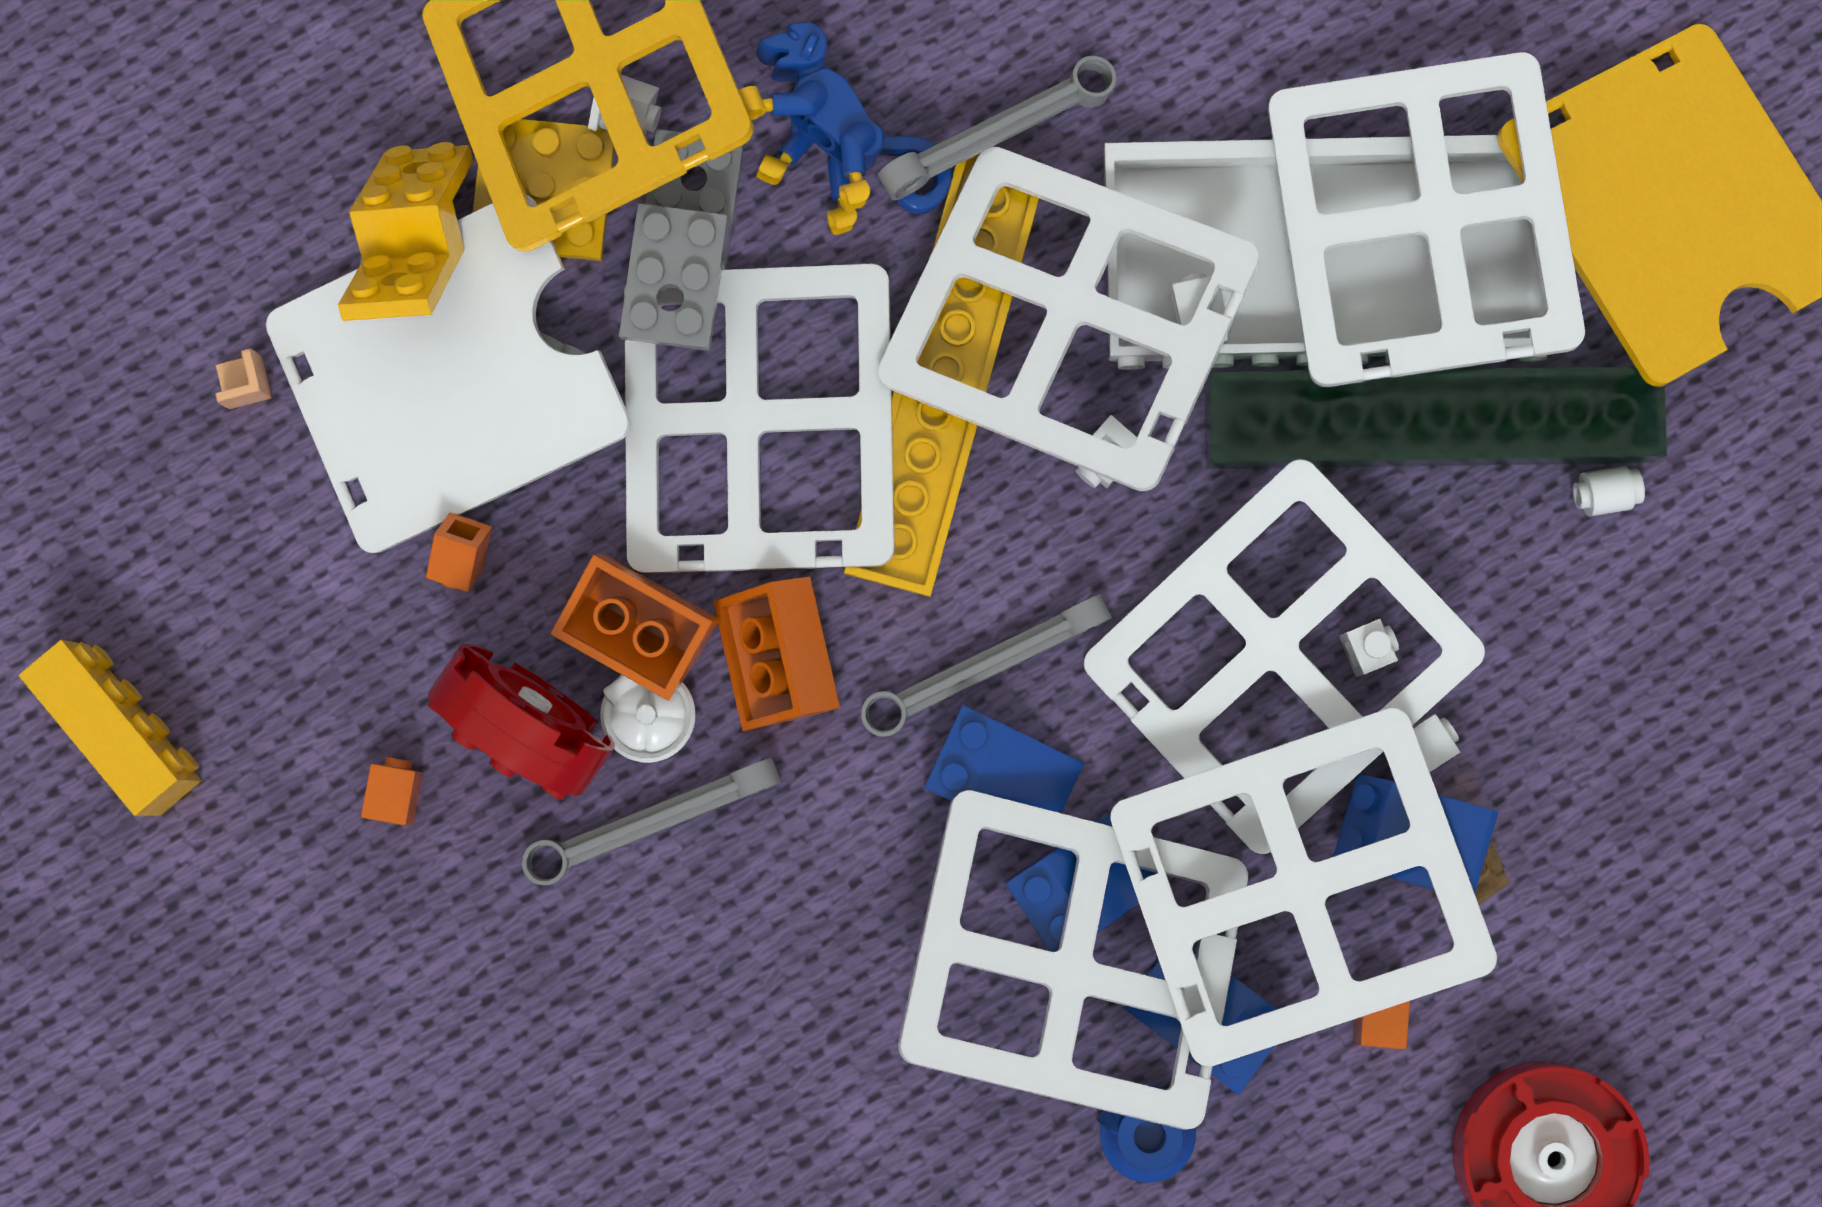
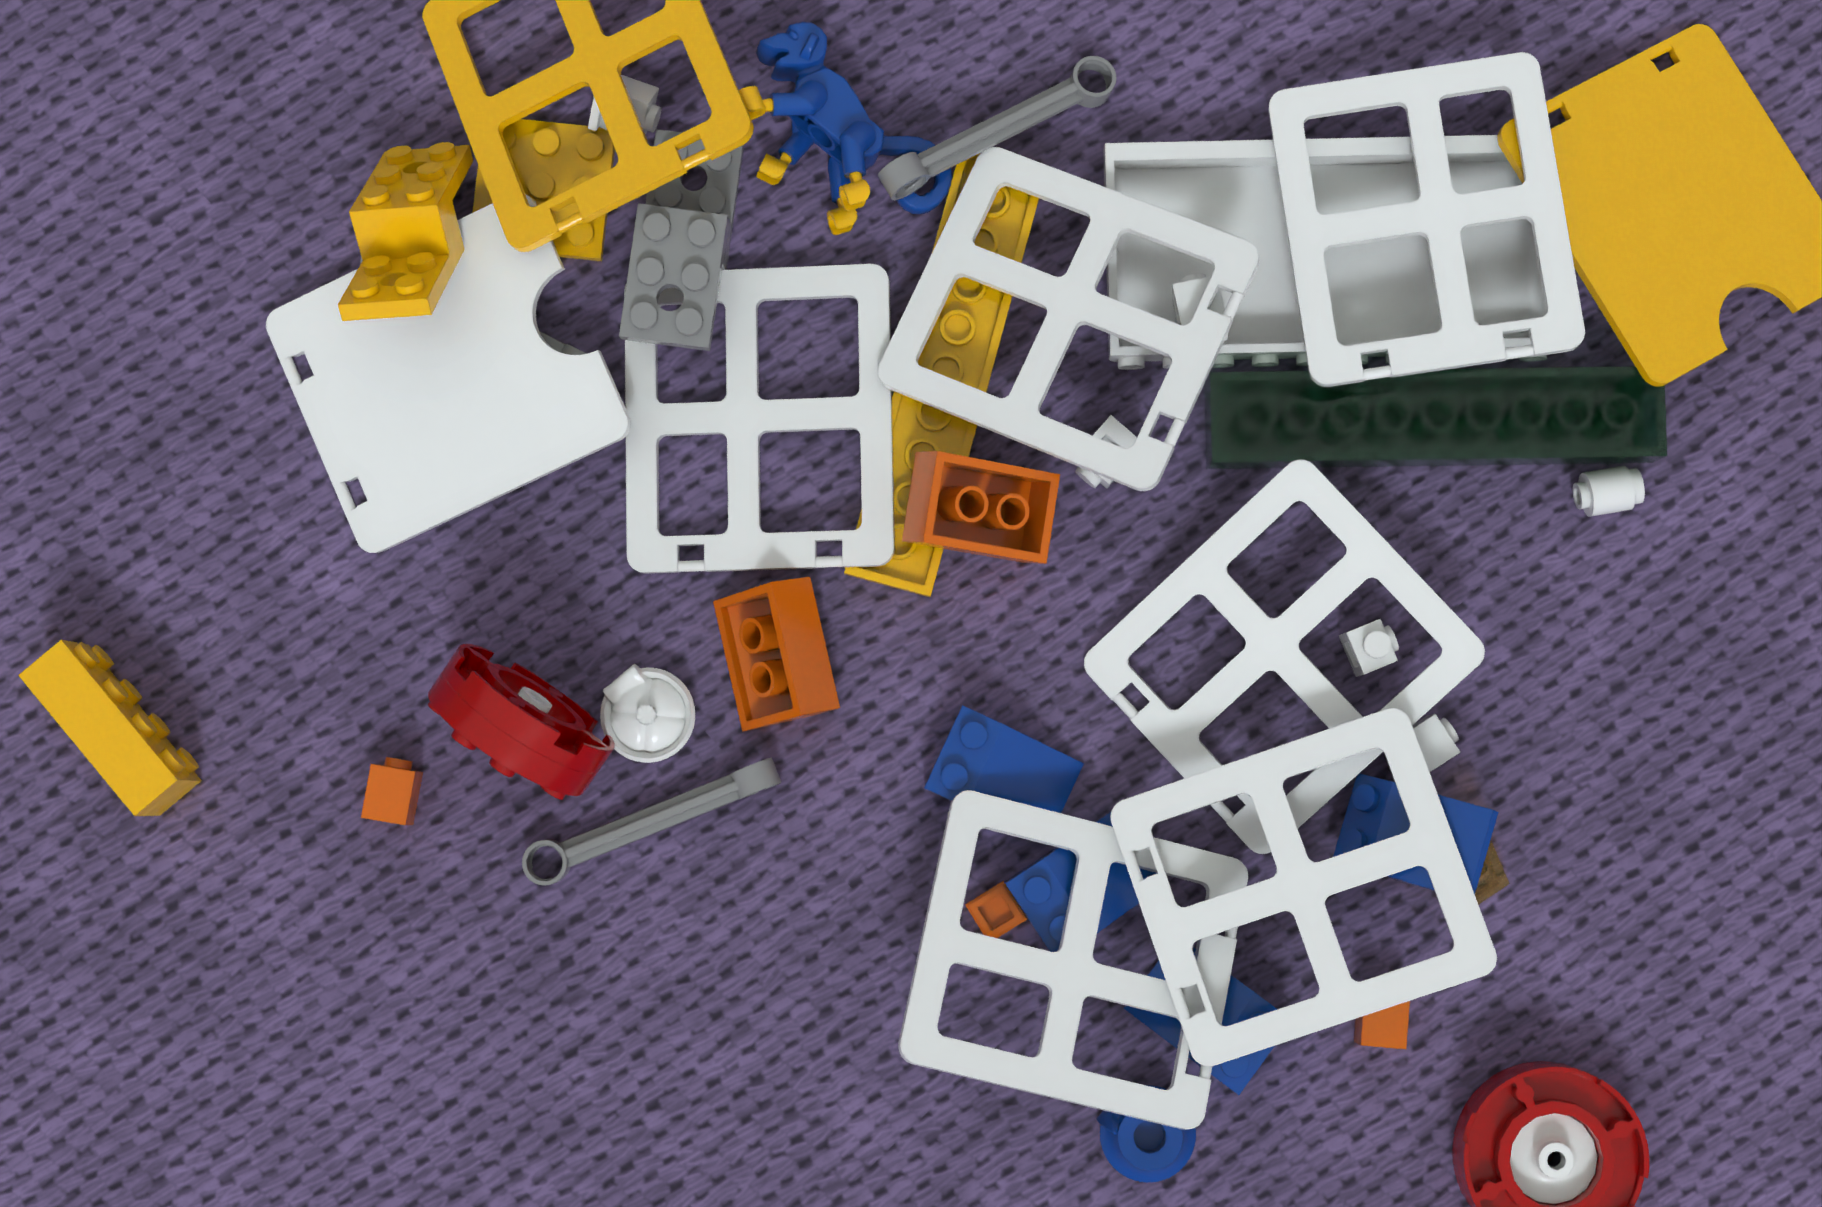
(243, 381): light nougat panel -> none
(458, 552): orange brick -> none
(634, 626): orange slope -> none
(980, 507): none -> orange brick
(991, 662): light grey piece -> none
(996, 911): none -> orange tile

